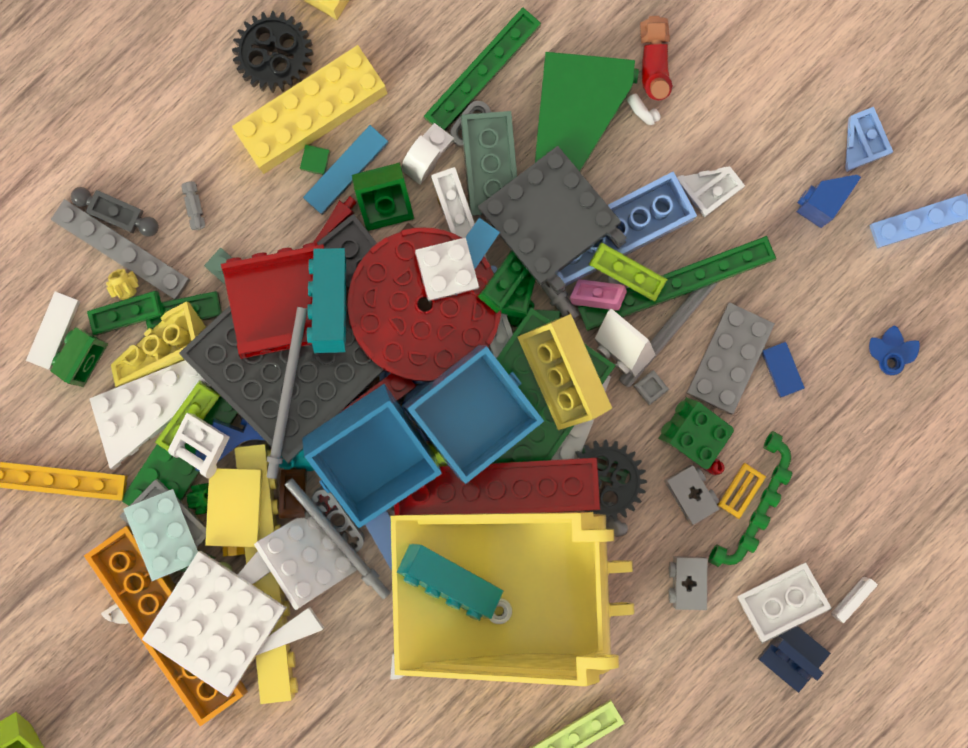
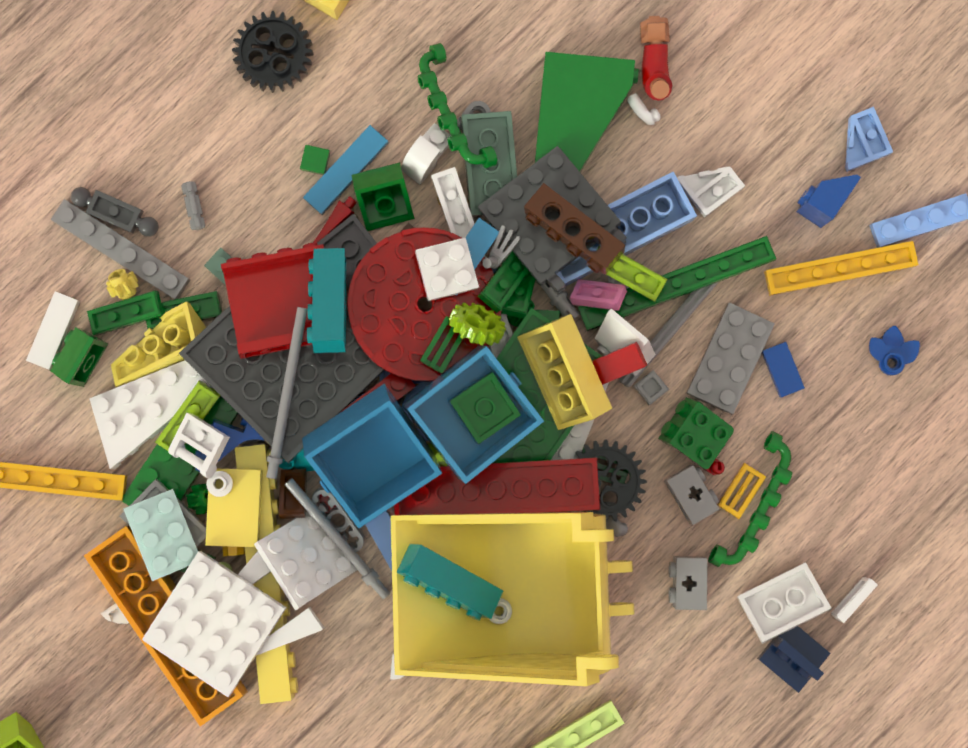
(227, 487): none -> white plate
(310, 109): light yellow brick -> none
(432, 364): none -> green tile
(448, 119): none -> green bar
(477, 324): none -> lime gear
(483, 69): green plate -> none
(484, 407): none -> green plate
(497, 253): none -> light grey piece
(546, 201): none -> reddish brown brick
(619, 363): none -> red tile
(841, 268): none -> yellow plate

